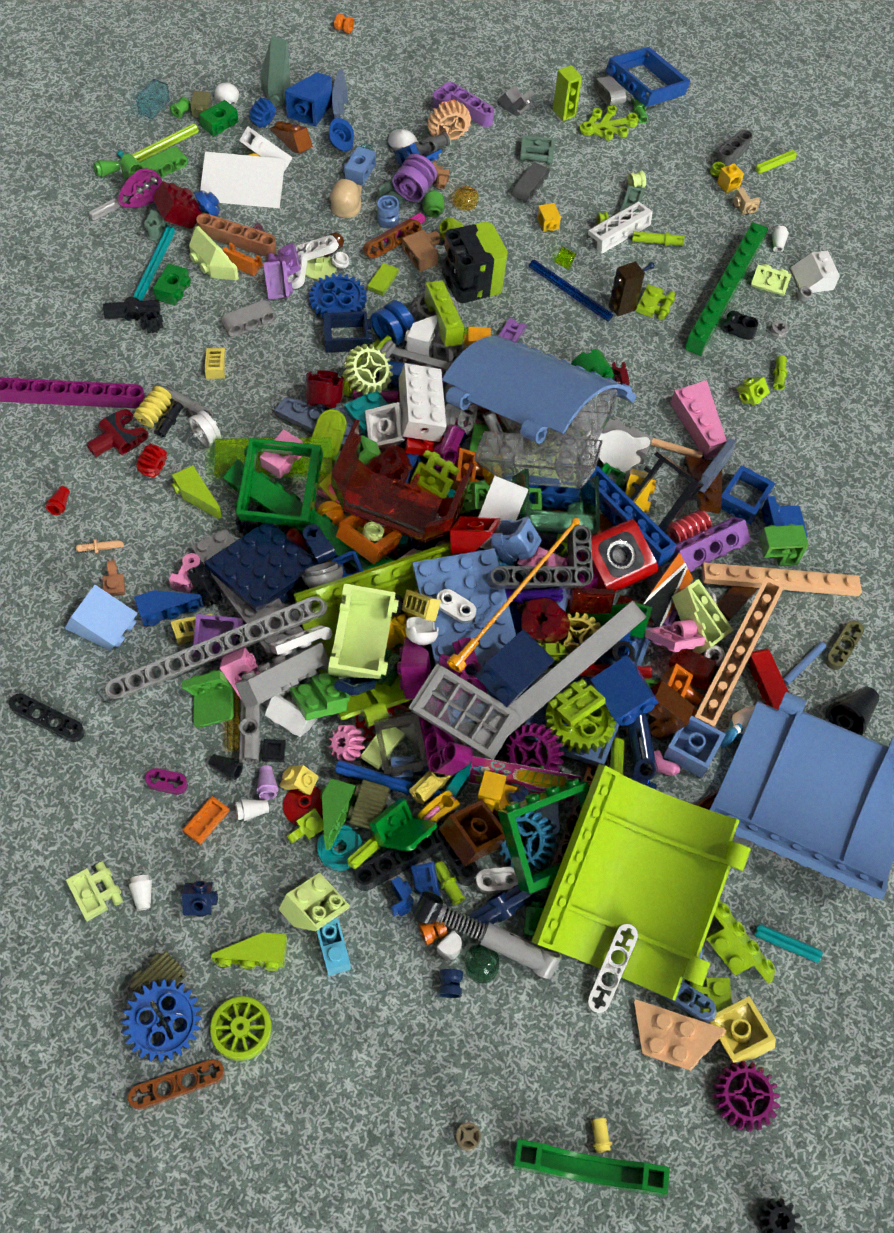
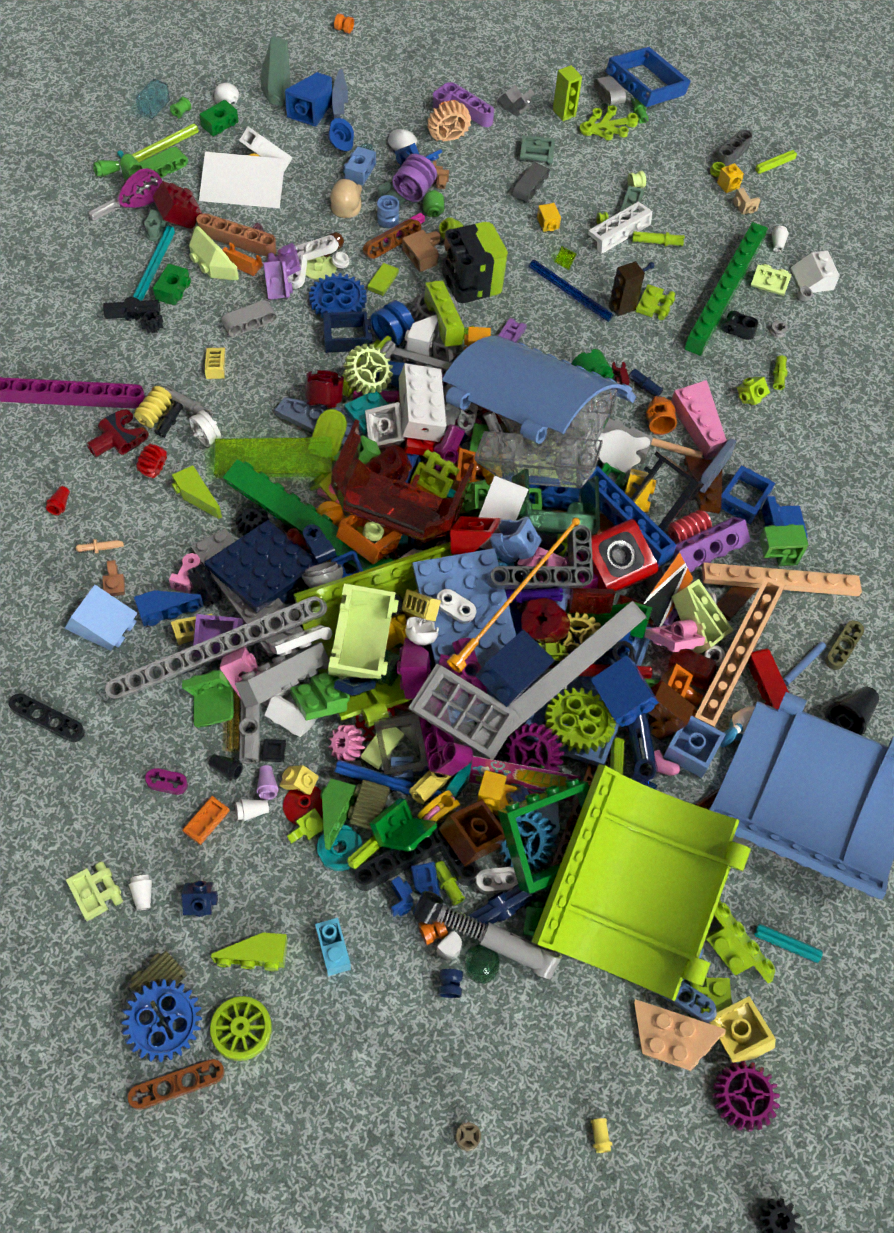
(200, 102): olive brick -> none
(208, 202): blue piece -> none
(248, 468): green window -> none
(262, 112): blue gear -> none
(279, 464): bright pink brick -> none
(293, 136): dark orange slope -> none
(313, 904): yellowish green slope -> none
(434, 143): dark grey piece -> none
(466, 198): clear yellow hair -> none
(578, 707): lime plate -> none
(591, 1169): green arch -> none
(610, 966): white beam -> none
(645, 382): none -> dark blue axle
(661, 415): none -> orange helmet

